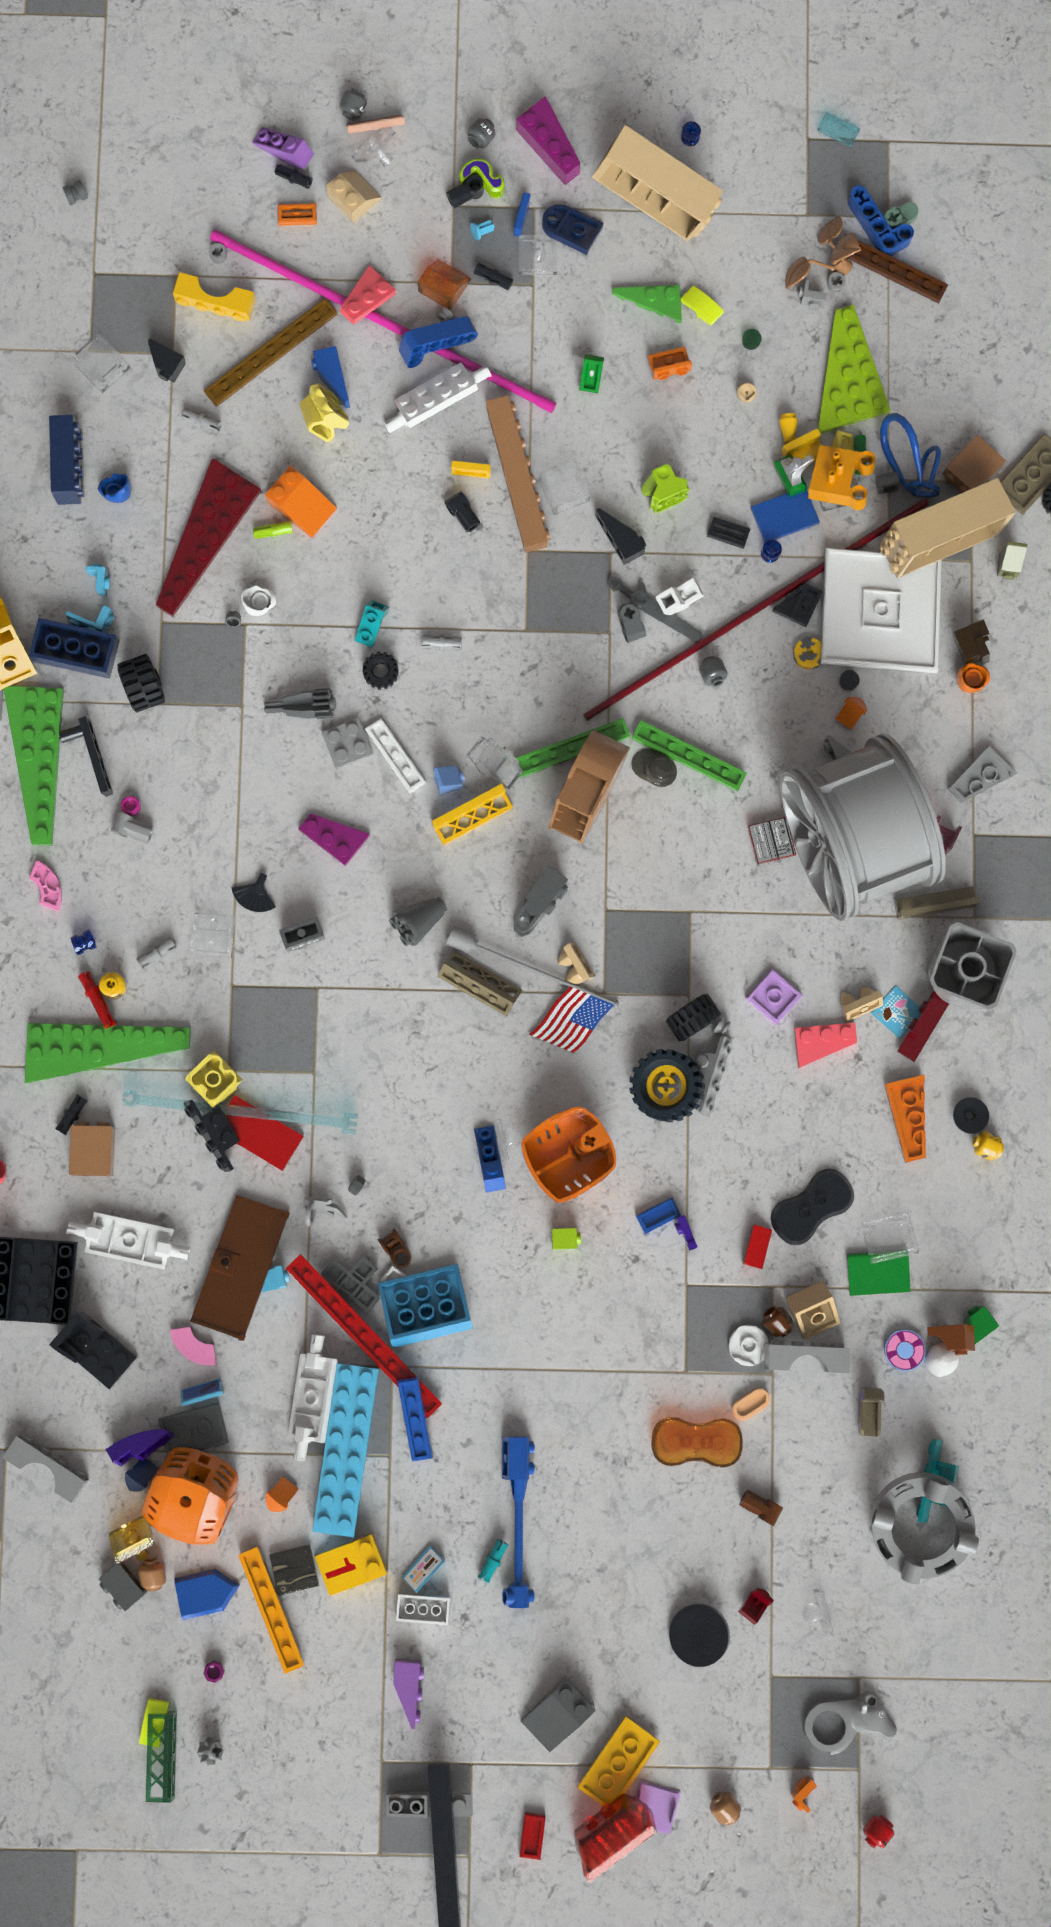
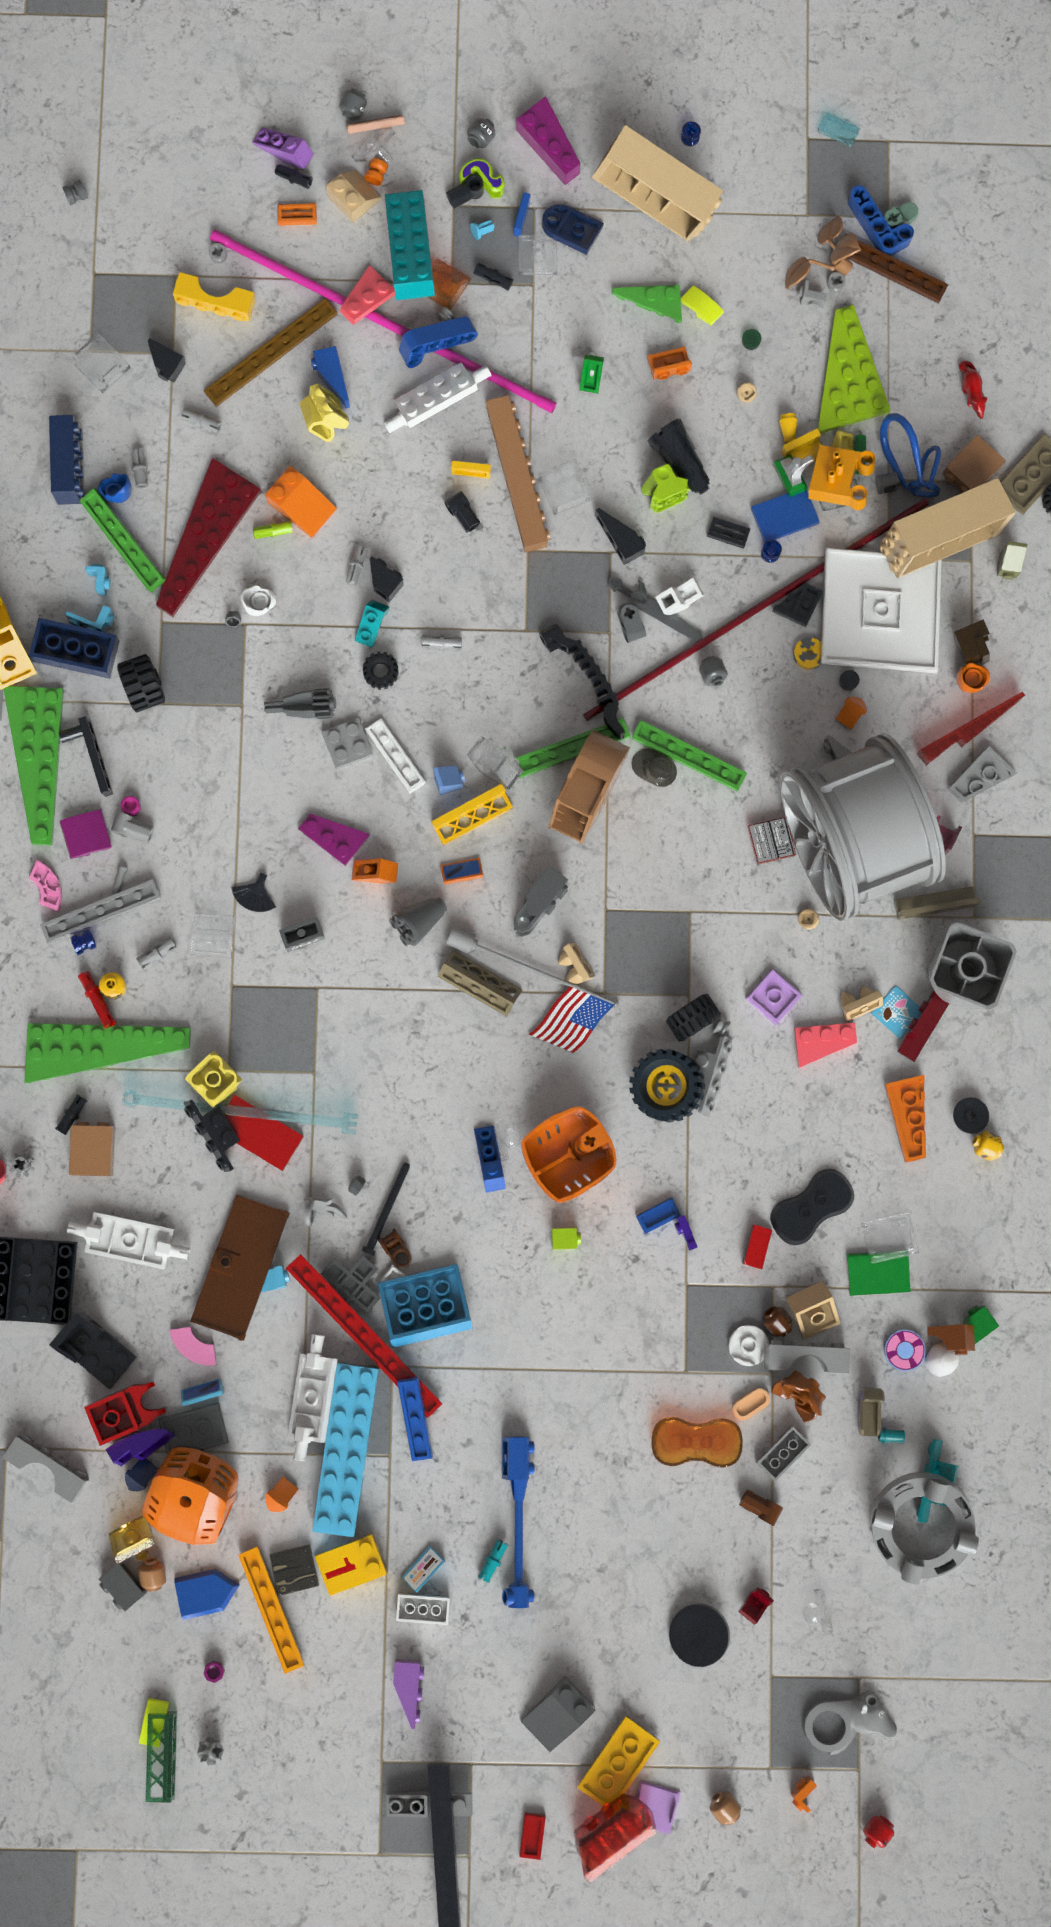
(15, 1163): none -> light grey gear
(85, 834): none -> magenta slope
(100, 911): none -> light grey plate
(119, 879): none -> light grey piece
(122, 540): none -> bright green plate
(129, 1411): none -> red brick
(139, 468): none -> light grey axle
(356, 565): none -> light grey axle
(369, 1249): none -> black bar
(375, 871): none -> orange slope
(376, 170): none -> orange wheel
(385, 581): none -> black slope
(409, 245): none -> teal brick
(461, 871): none -> slope
(555, 639): none -> black piece
(679, 452): none -> black cone
(783, 1453): none -> light grey piece
(805, 1393): none -> dark orange brick
(808, 919): none -> tan tile
(892, 1436): none -> teal pin
(967, 731): none -> clear red slope
(972, 387): none -> red animal

